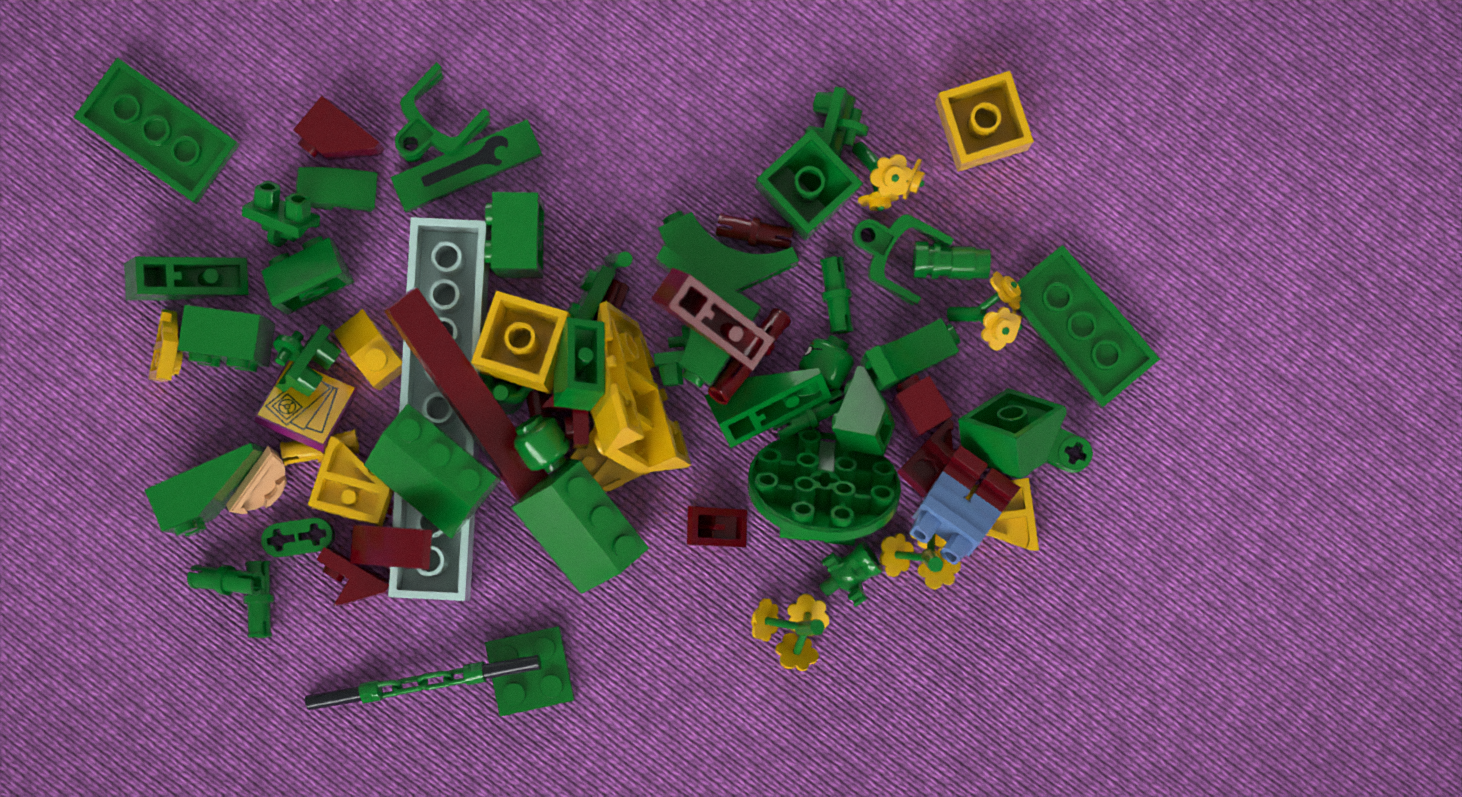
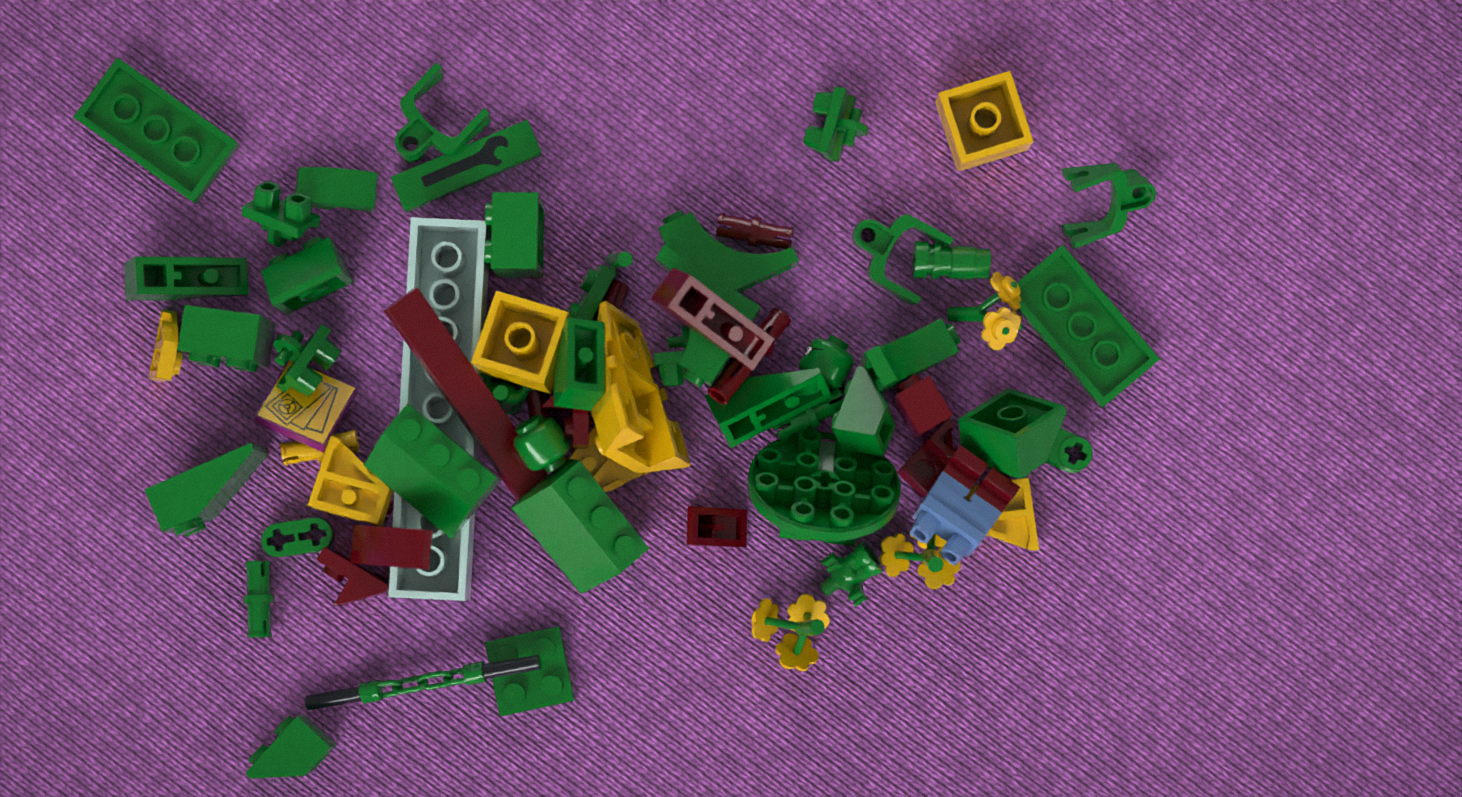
(226, 580): green pin -> none
(261, 485): light nougat plate -> none
(294, 752): none -> green slope
(334, 134): dark red slope -> none
(369, 350): yellow slope -> none
(808, 184): green slope -> none
(836, 295): green pin -> none
(888, 177): yellow plant -> none
(1129, 193): none -> green piece

